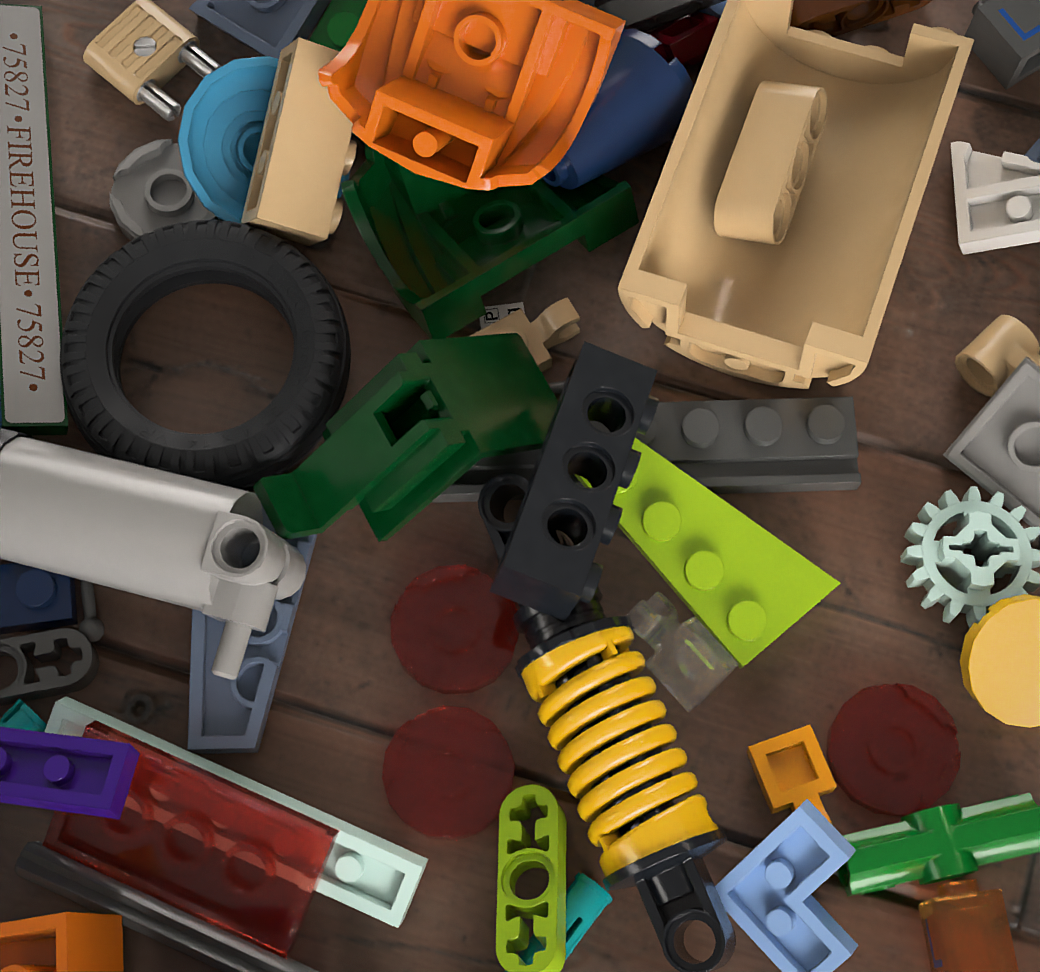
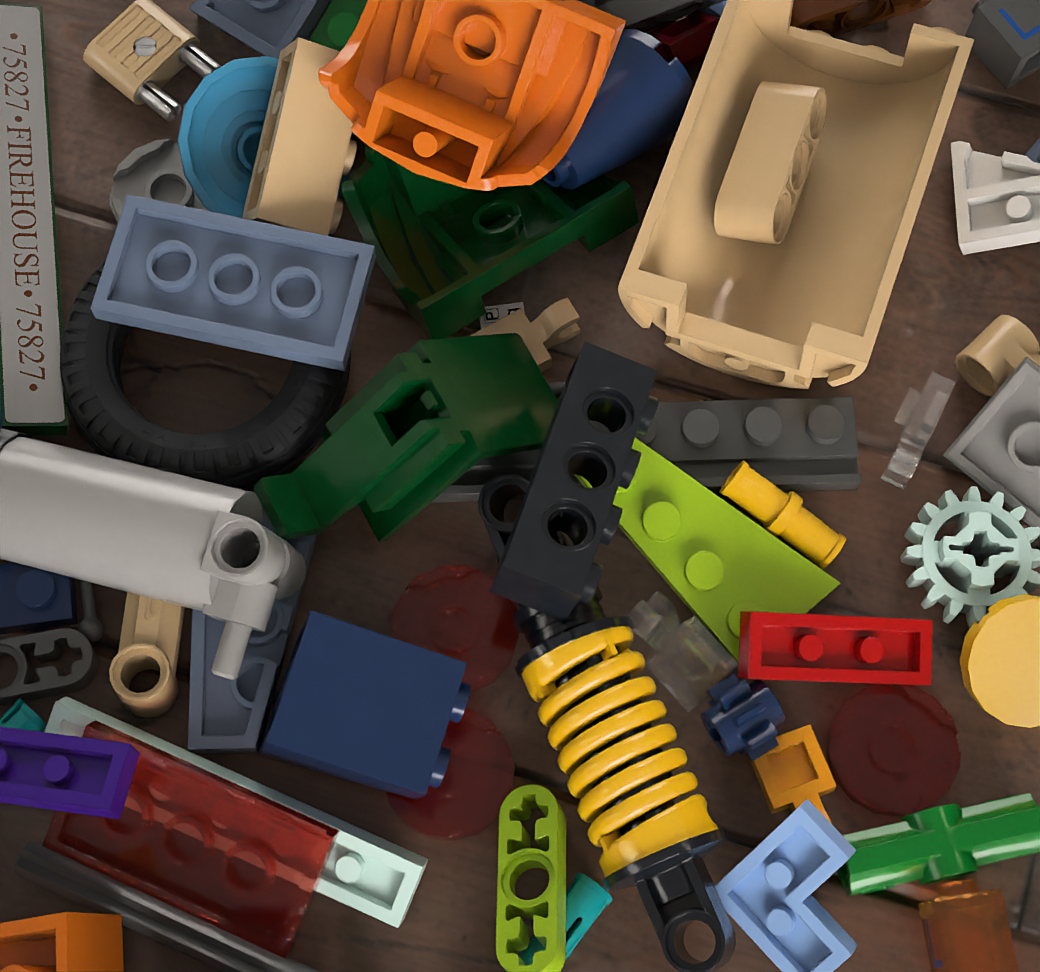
(147, 642): none -> tan piece
(234, 282): none -> sand blue plate
(366, 708): none -> dark blue slope
(743, 717): none -> dark blue gear
(783, 515): none -> yellow pin
(835, 648): none -> red plate
(919, 416): none -> clear plate

